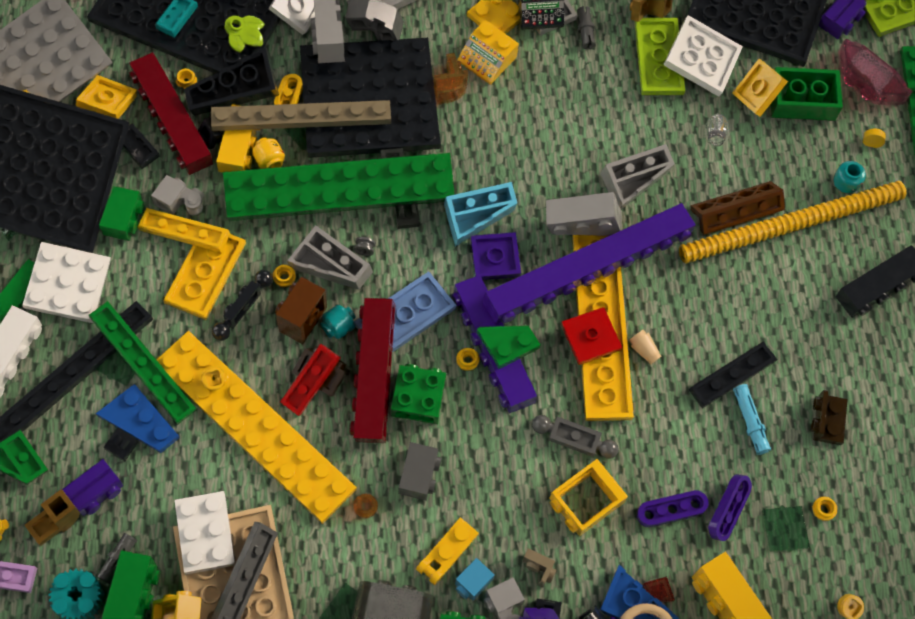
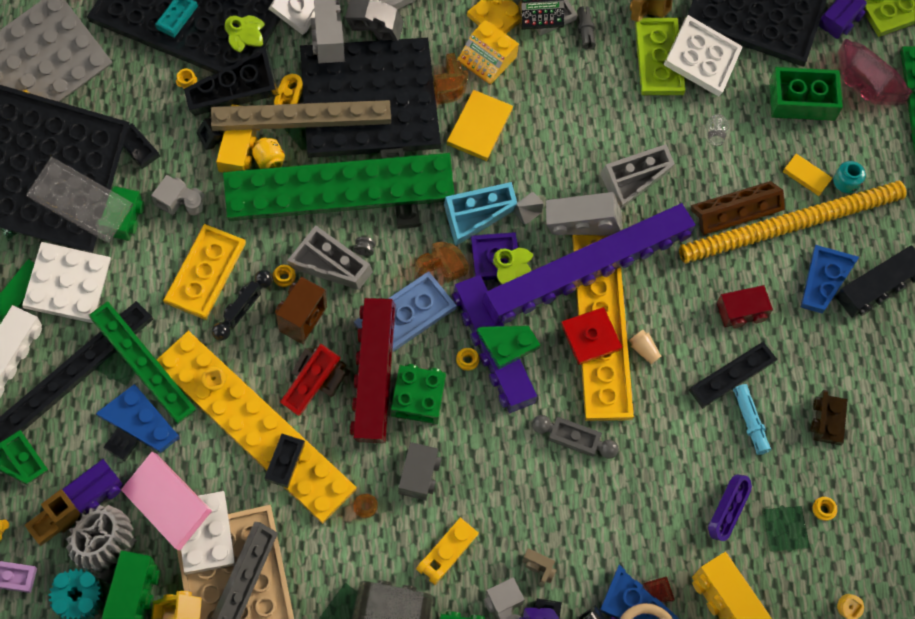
(79, 200): none -> clear plate
(99, 538): none -> light grey gear
(106, 97): yellow plate -> none
(166, 501): none -> bright pink tile
(171, 114): dark red brick -> none
(184, 230): yellow tile -> none
(284, 460): none -> black plate
(338, 321): teal head -> none
(447, 258): none -> clear orange brick
(473, 580): dark azure brick -> none
(479, 125): none -> yellow tile
(516, 264): none -> lime plate
(529, 208): none -> light grey slope
(604, 481): yellow window -> none
(680, 502): dark purple plate -> none
(744, 306): none -> dark red brick
(759, 87): yellow plate -> none
(807, 174): none -> yellow tile
(825, 276): none -> blue wing
(874, 138): yellow tile -> none

